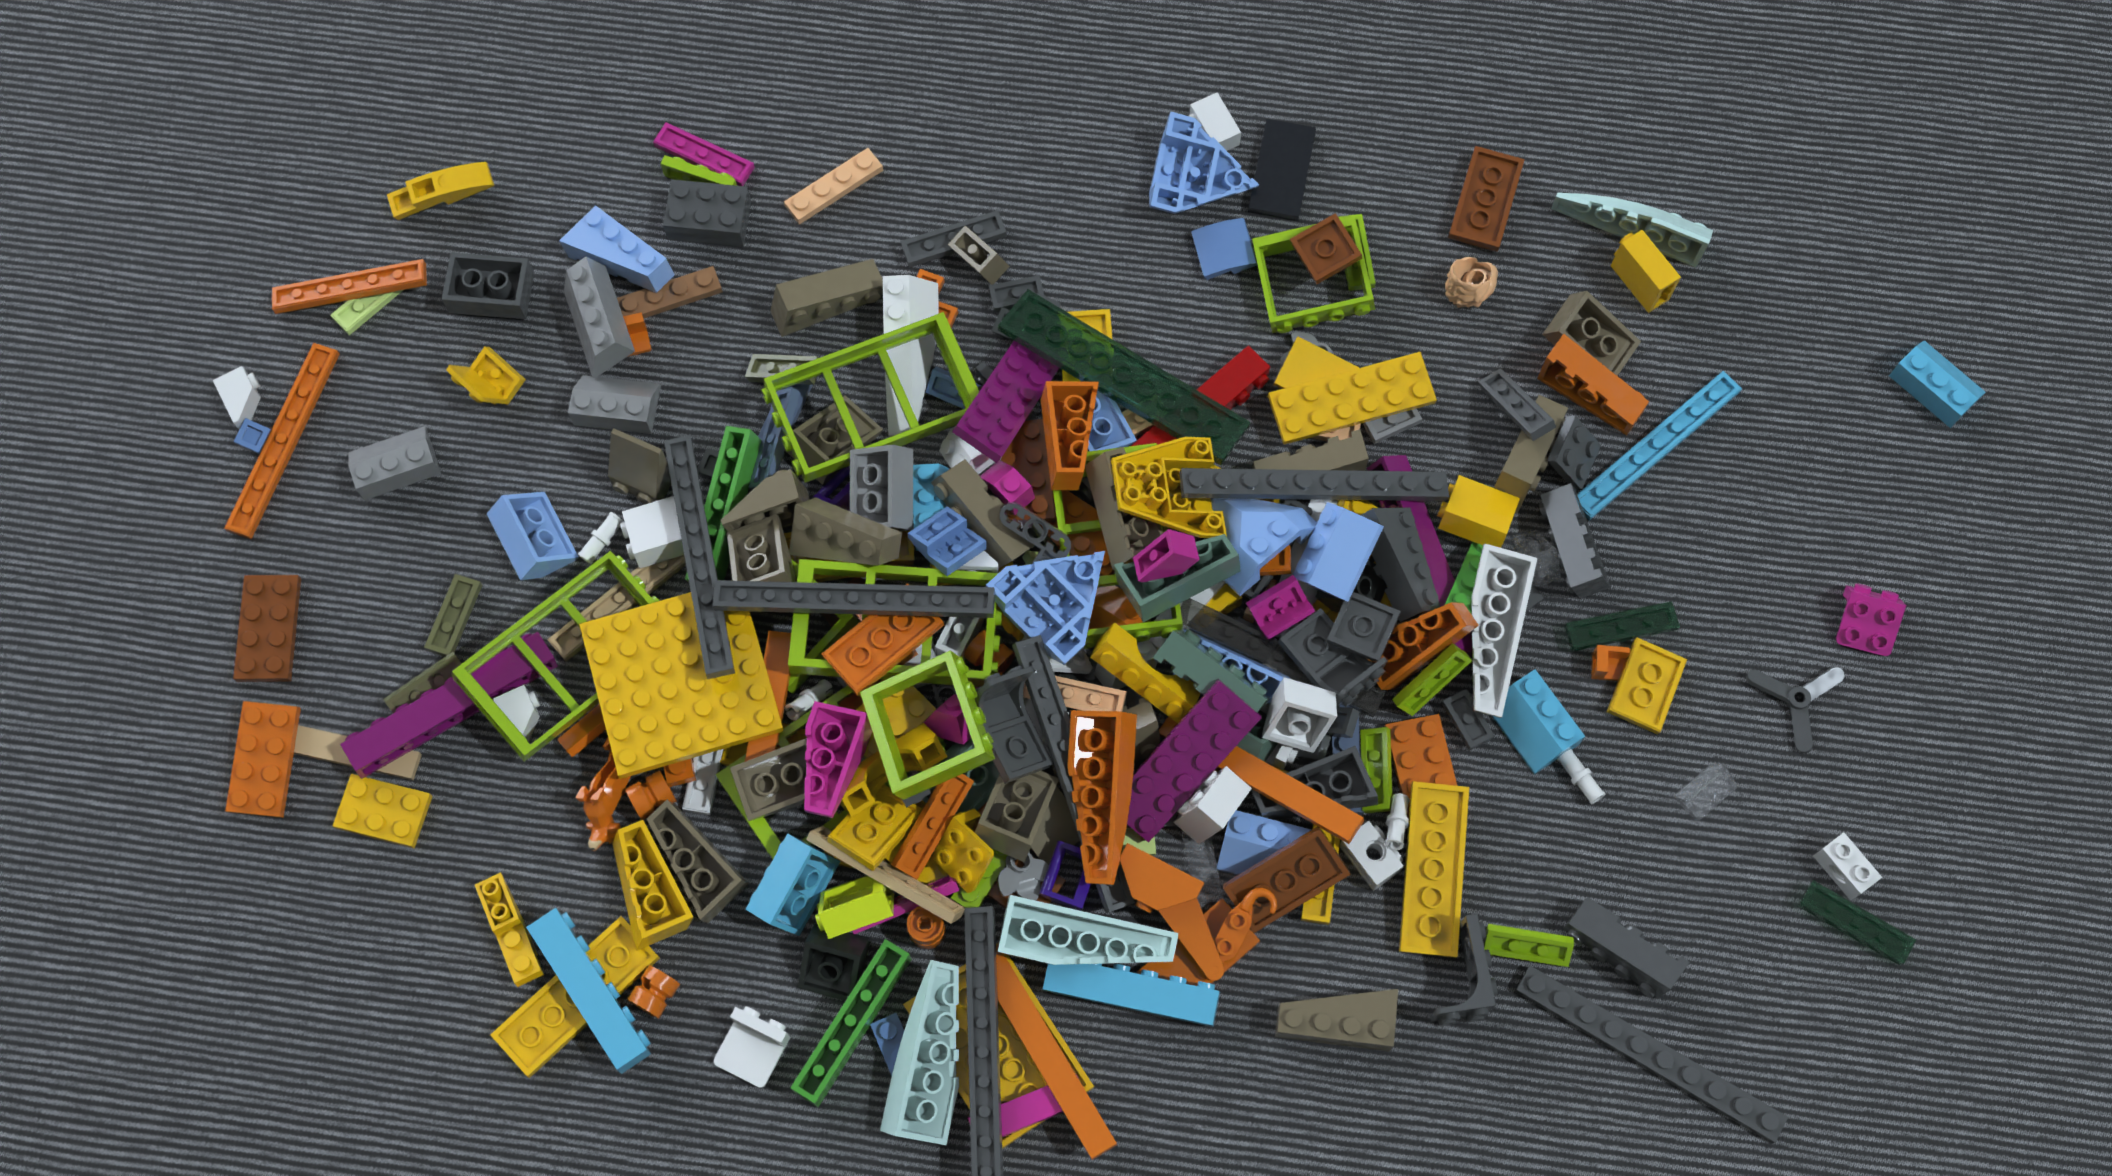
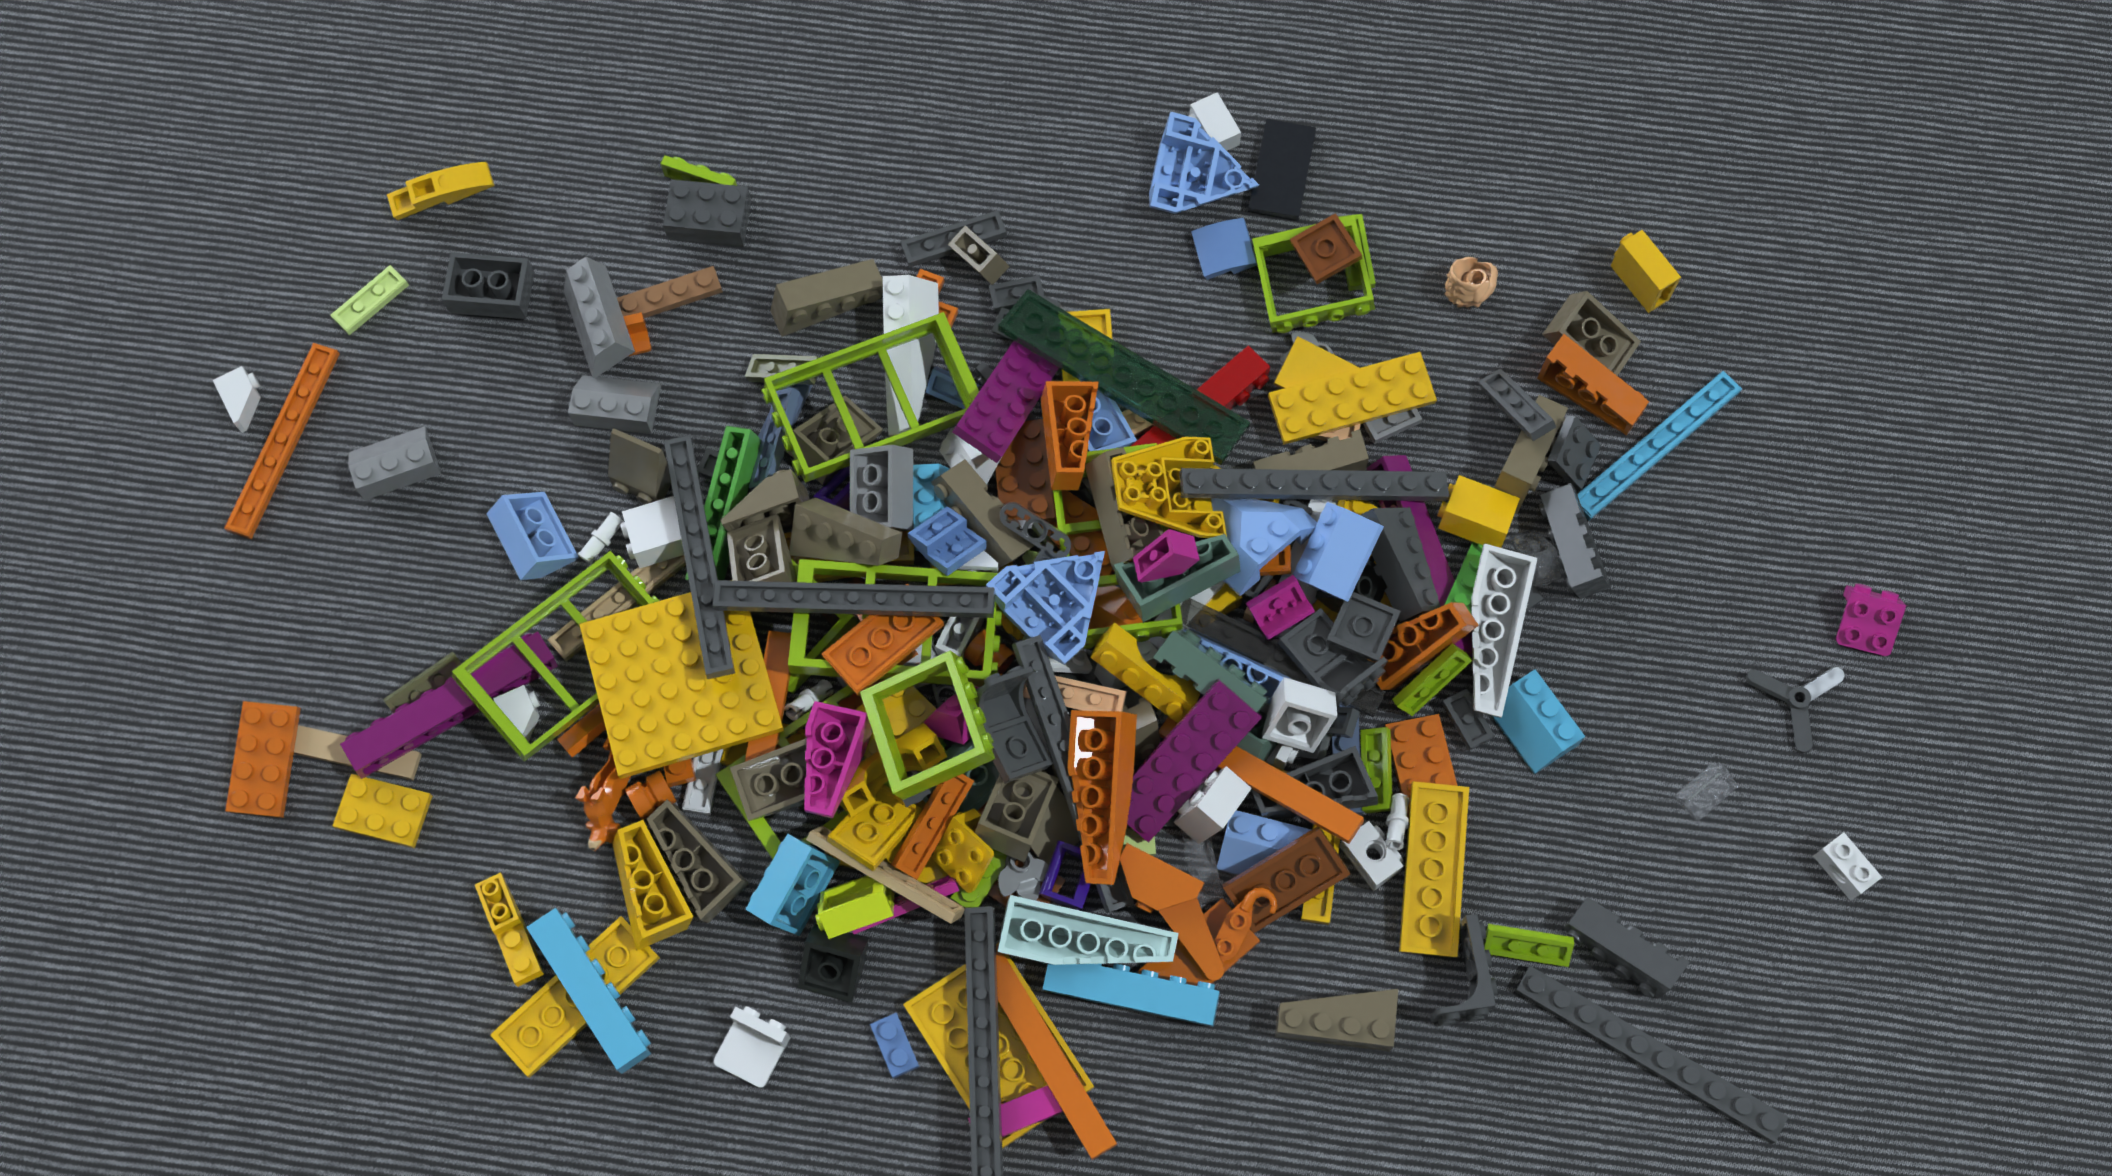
(252, 436): medium blue plate -> none
(267, 628): dark orange plate -> none
(349, 286): orange tile -> none
(453, 615): olive plate -> none
(488, 378): yellow bracket -> none
(618, 249): light blue wedge -> none
(653, 991): orange wheel -> none
(701, 152): dark pink tile -> none
(833, 186): light nougat plate -> none
(851, 1023): bright green brick -> none
(924, 1072): light aqua wedge -> none
(925, 928): orange wheel -> none
(1008, 485): dark pink slope -> none
(1486, 198): dark orange plate -> none
(1581, 776): white pin -> none
(1608, 662): orange panel -> none
(1622, 626): clear green plate -> none
(1647, 685): yellow tile -> none
(1668, 231): light aqua wedge -> none
(1857, 923): clear green plate -> none
(1936, 383): medium azure slope -> none

